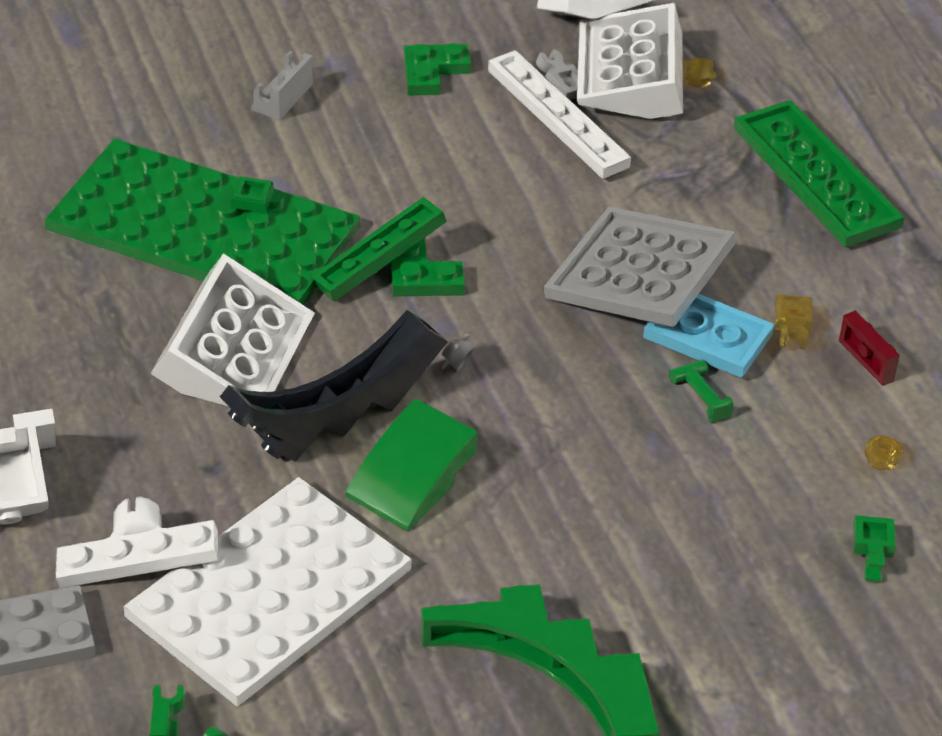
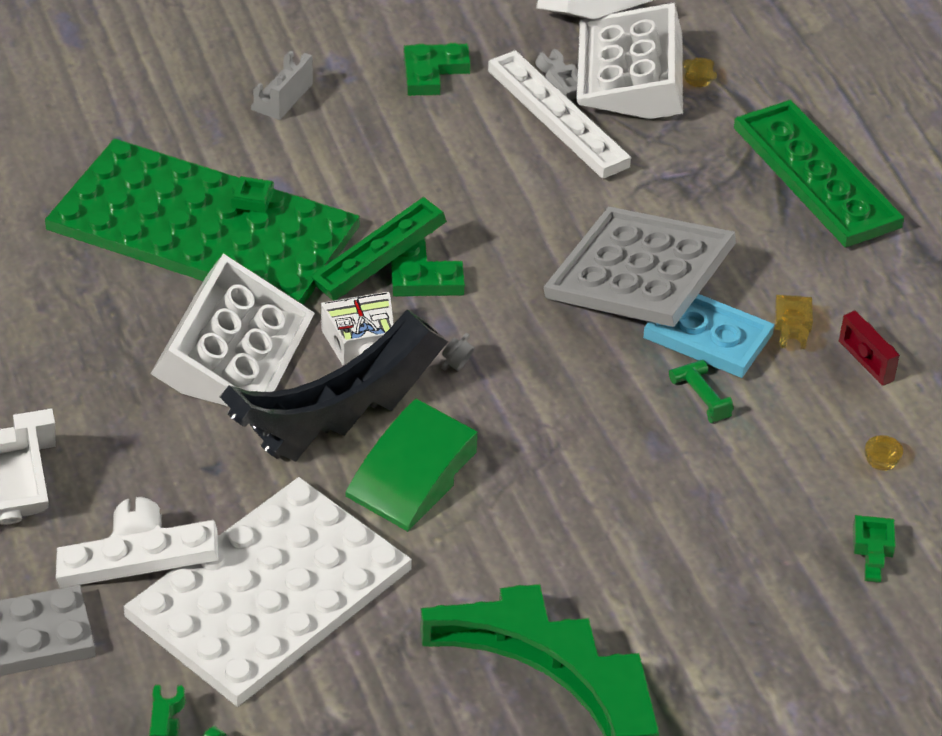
(356, 323): none -> torso

